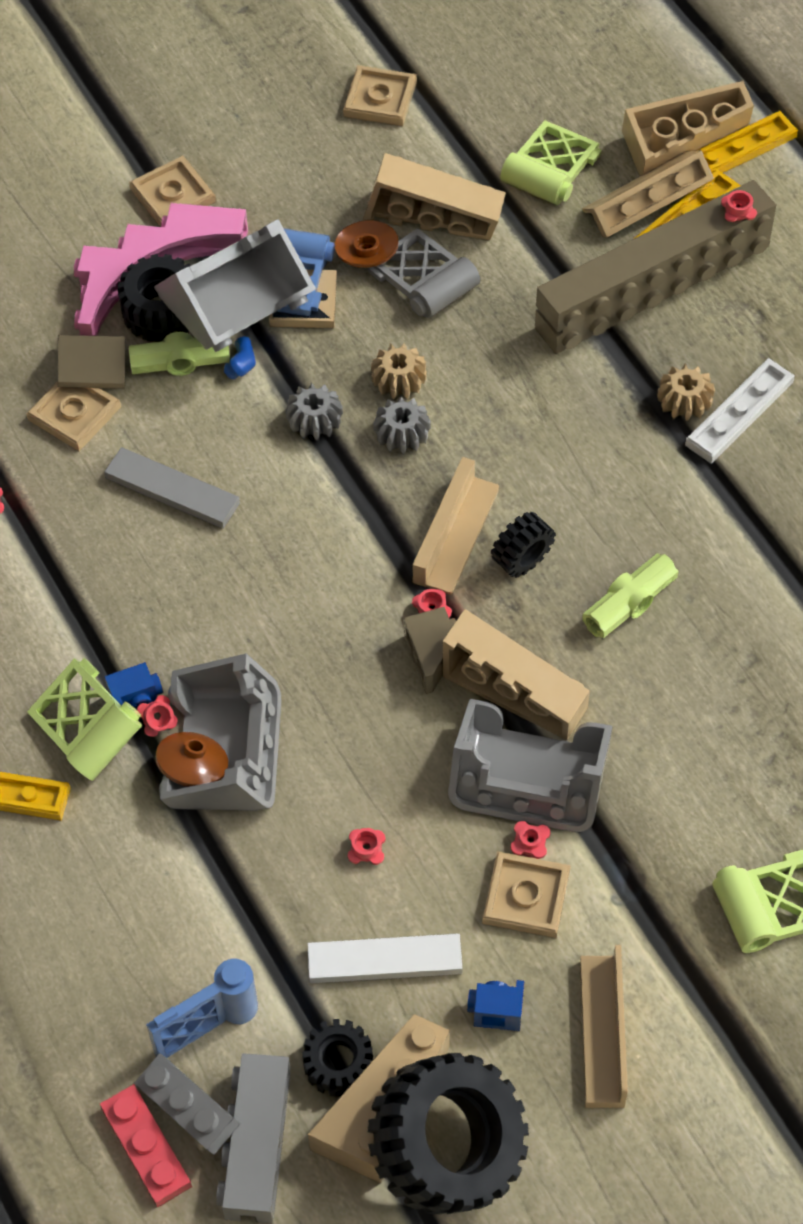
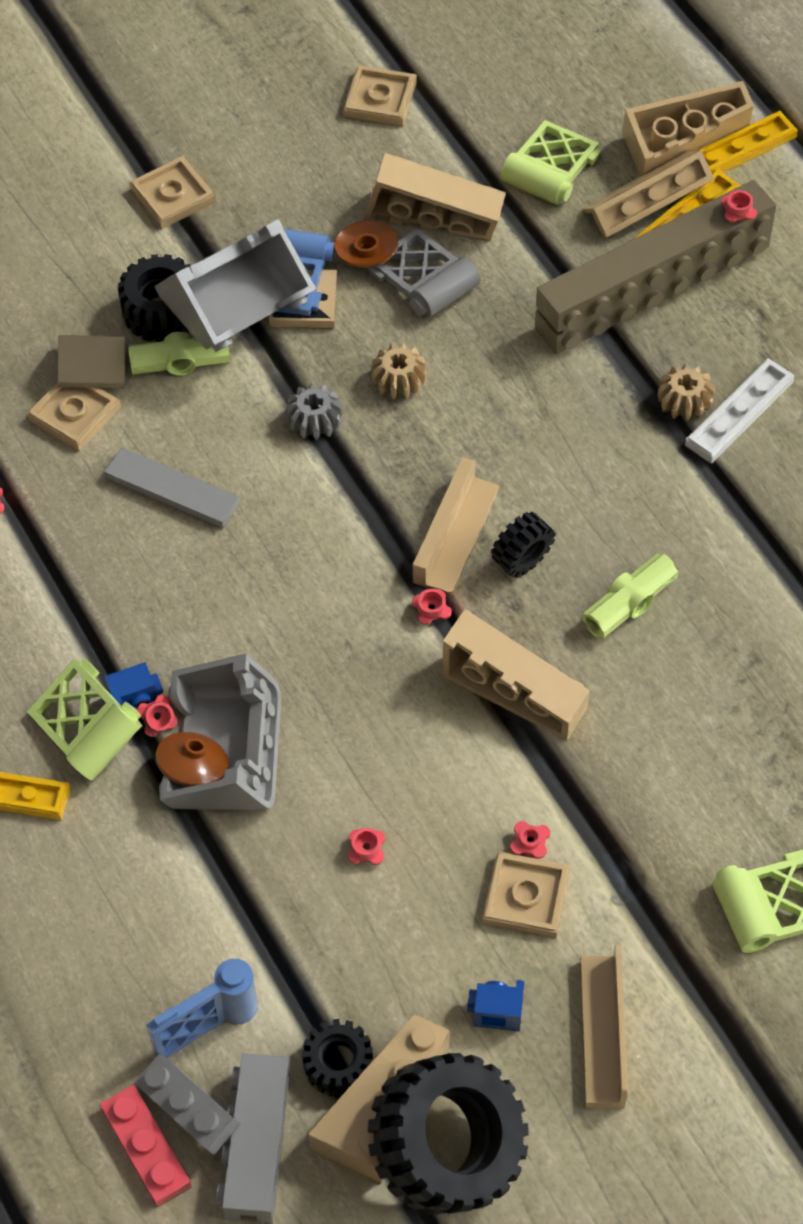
(184, 233): bright pink arch -> none
(243, 361): blue arm -> none
(384, 958): white tile -> none
(402, 425): light grey gear -> none
(425, 641): dark tan slope -> none
(525, 773): light grey windscreen -> none

